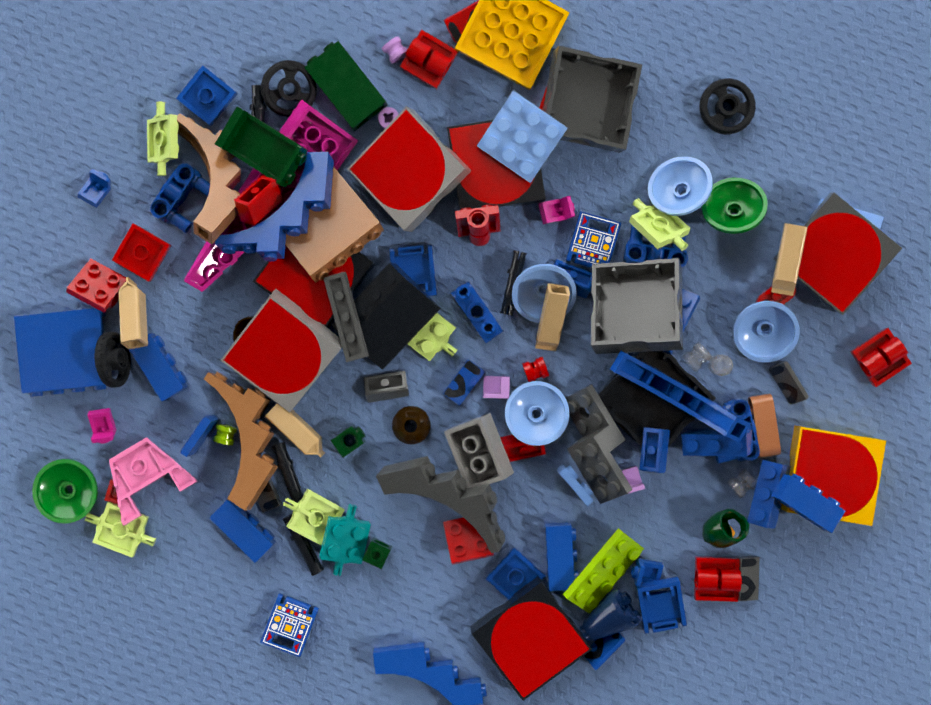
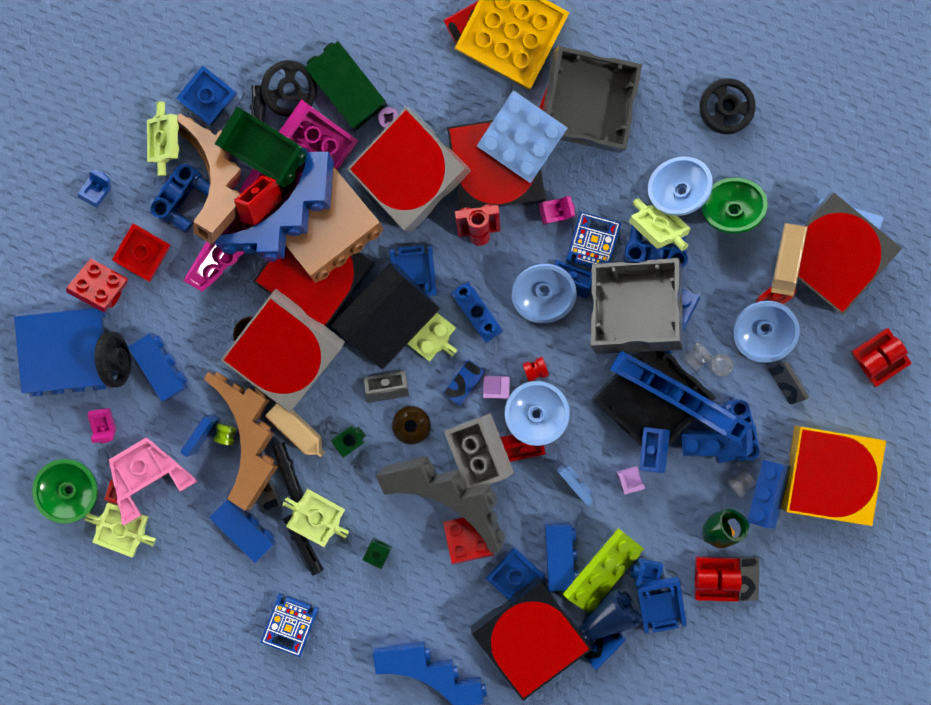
(132, 316): tan piece -> none
(345, 540): teal plate -> none
(346, 316): dark grey plate -> none
(394, 50): lavender wheel -> none
(428, 59): red plate -> none
(514, 271): black pin -> none
(552, 317): tan piece -> none
(593, 450): dark grey bracket -> none
(765, 420): nougat beam -> none
(808, 502): blue brick -> none

